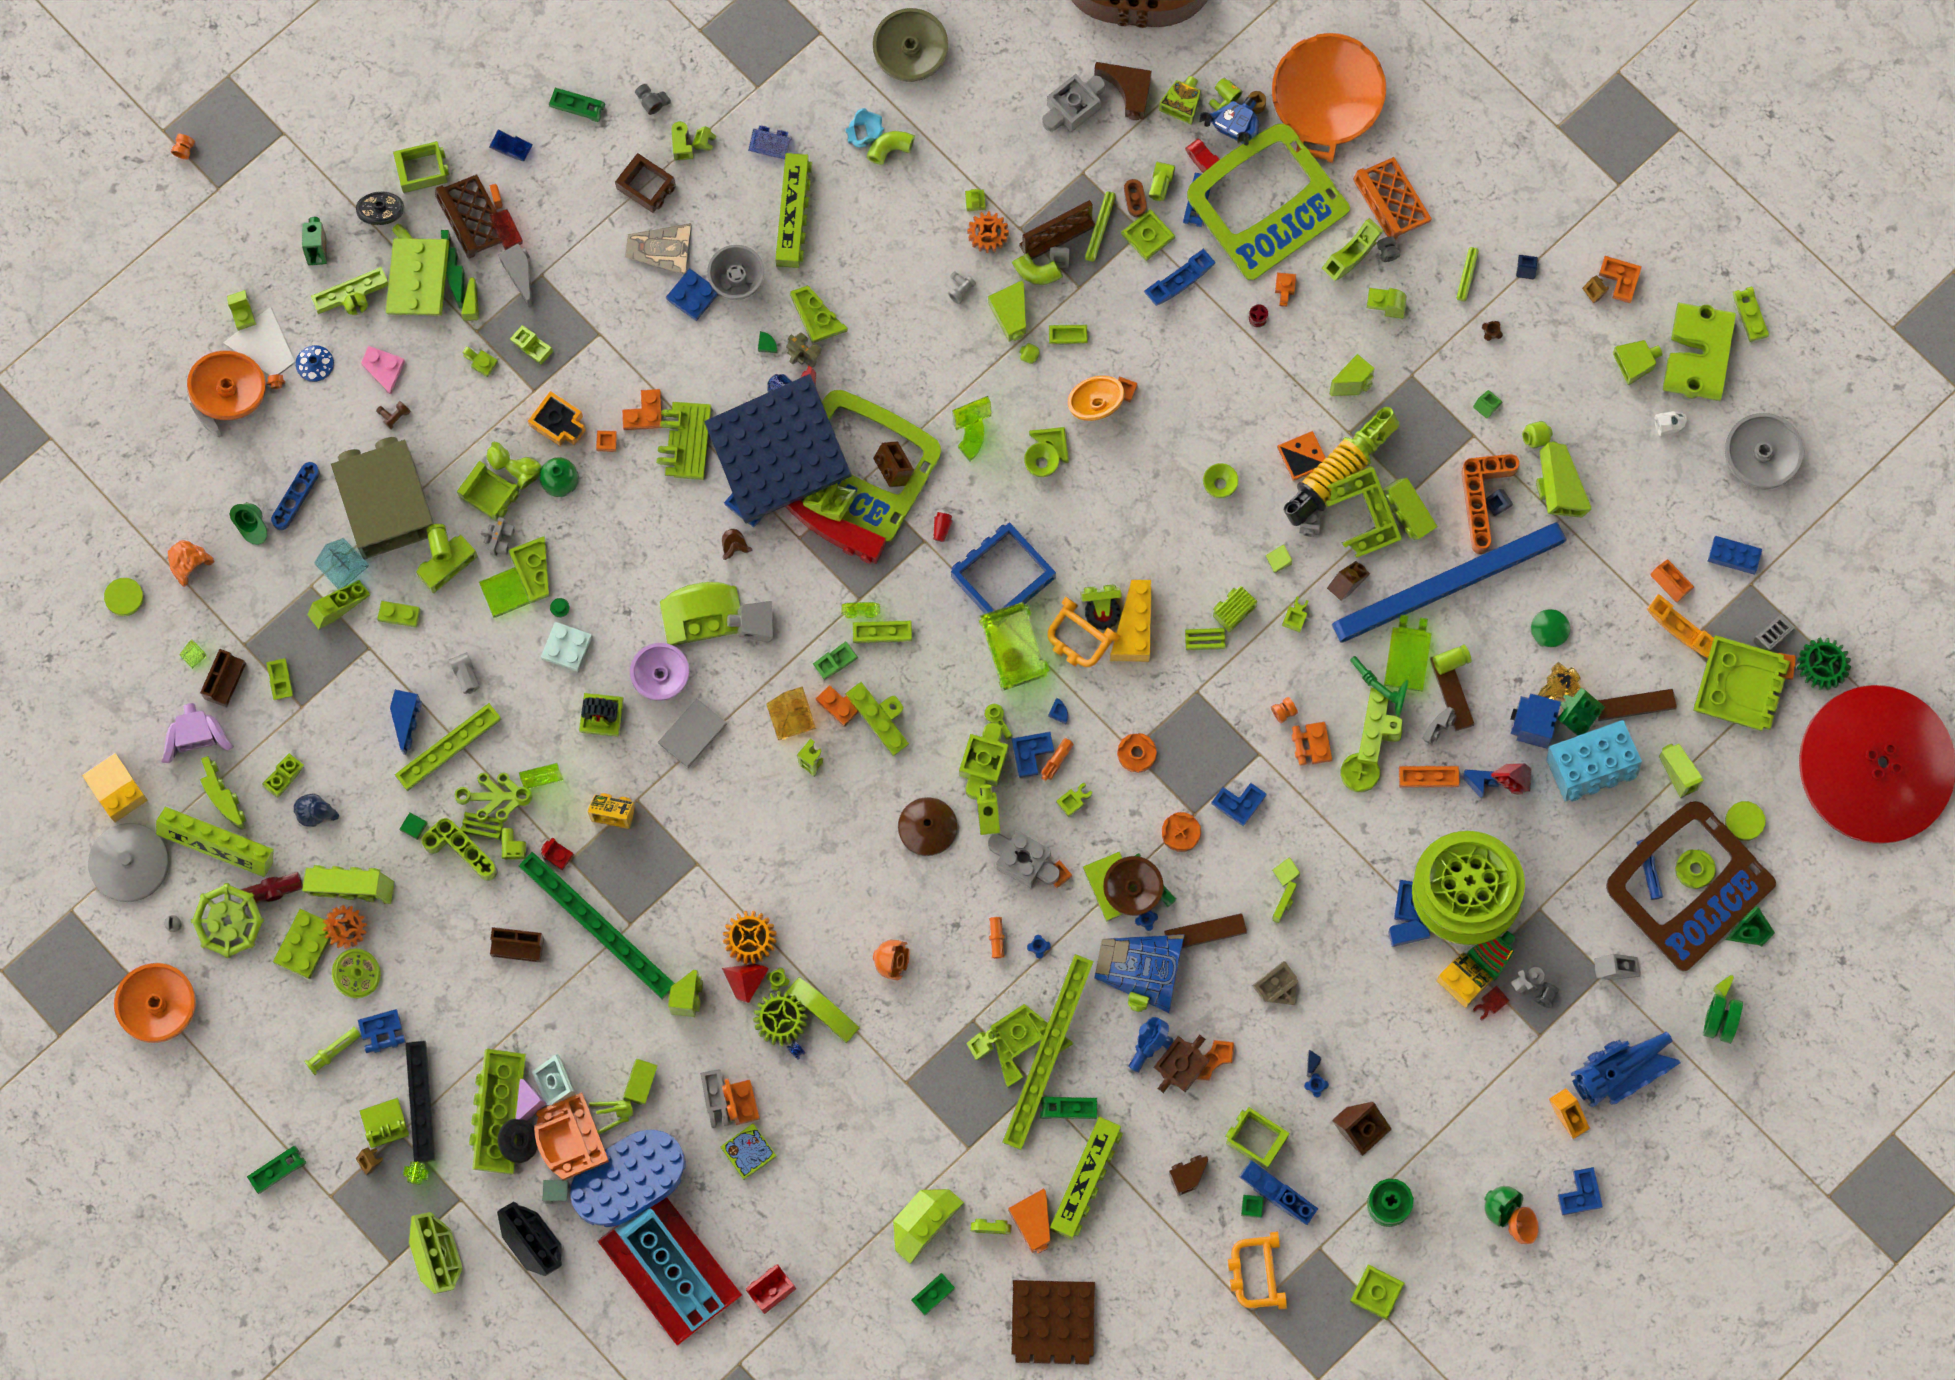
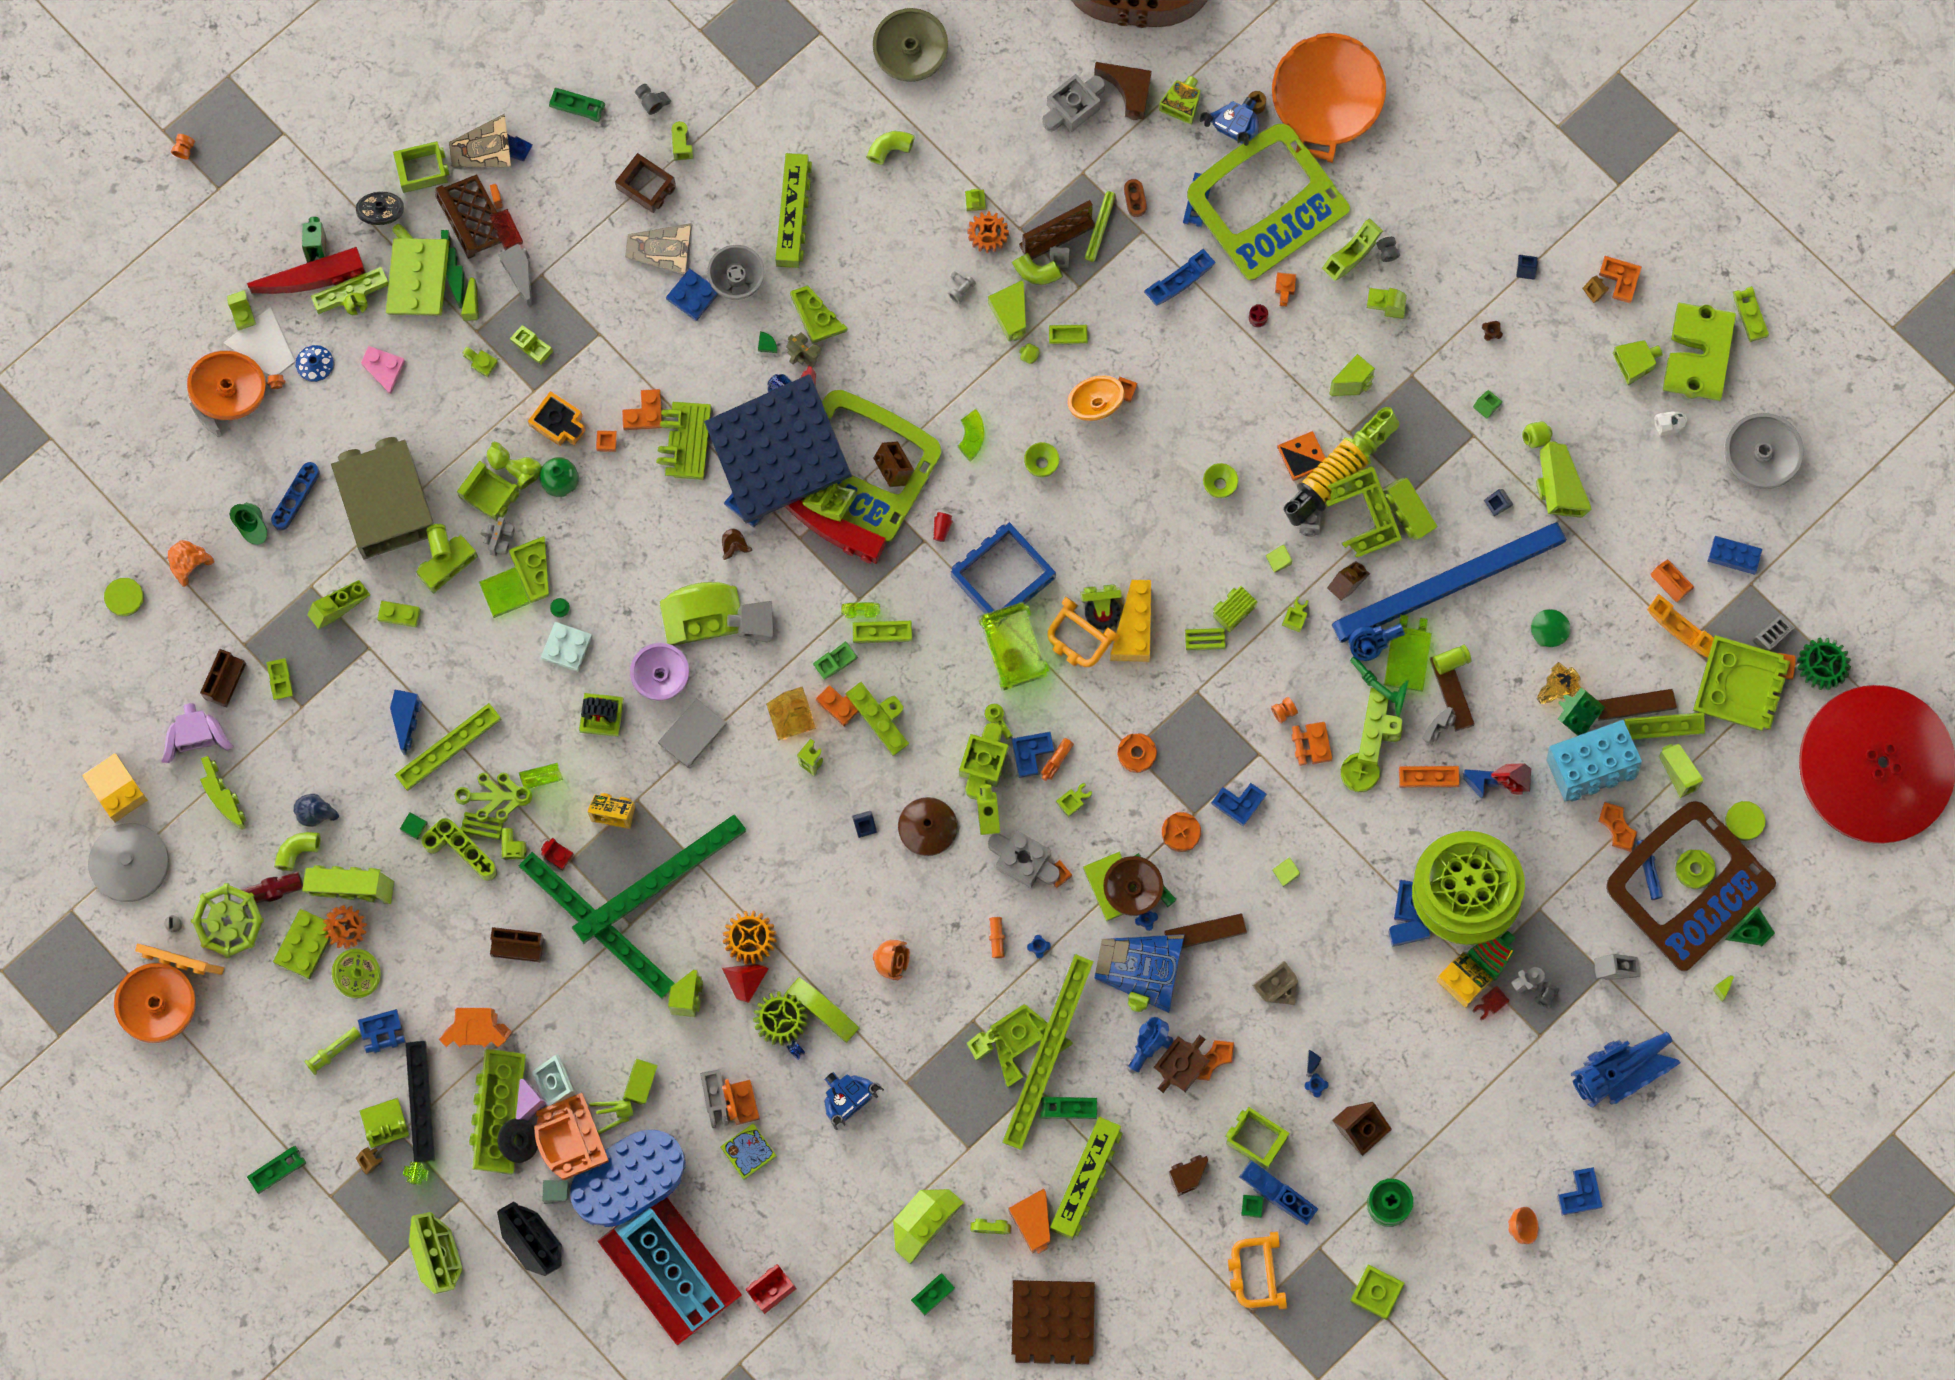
(181, 961): none -> light orange wing
(192, 654): clear neon green slope -> none
(214, 841): lime brick -> none
(283, 776): lime slope -> none
(293, 847): none -> lime cylinder
(312, 275): none -> red slope
(340, 563): clear light blue slope -> none
(391, 419): reddish brown piece -> none
(464, 670): light grey piece -> none
(475, 1027): none -> orange slope
(482, 146): none -> sticker
(658, 879): none -> green plate
(701, 139): lime tile -> none
(769, 143): clear blue bracket -> none
(779, 973): lime plate -> none
(847, 1096): none -> blue torso
(864, 824): none -> dark blue slope
(873, 127): medium azure helmet -> none
(971, 413): clear neon green tile -> none
(1055, 437): lime tile -> none
(1059, 711): blue tile -> none
(1148, 234): lime tile -> none
(1162, 176): lime piece -> none
(1201, 155): red leg -> none
(1227, 91): lime piece -> none
(1285, 902): lime plate -> none
(1372, 641): none -> blue pin
(1377, 202): orange fence -> none
(1467, 274): lime axle -> none
(1478, 496): orange beam -> none
(1501, 1204): green cylinder -> none
(1535, 720): blue piece -> none
(1569, 1113): light orange slope -> none
(1622, 835): none -> orange tile
(1666, 725): none -> lime plate
(1719, 1018): green wheel -> none

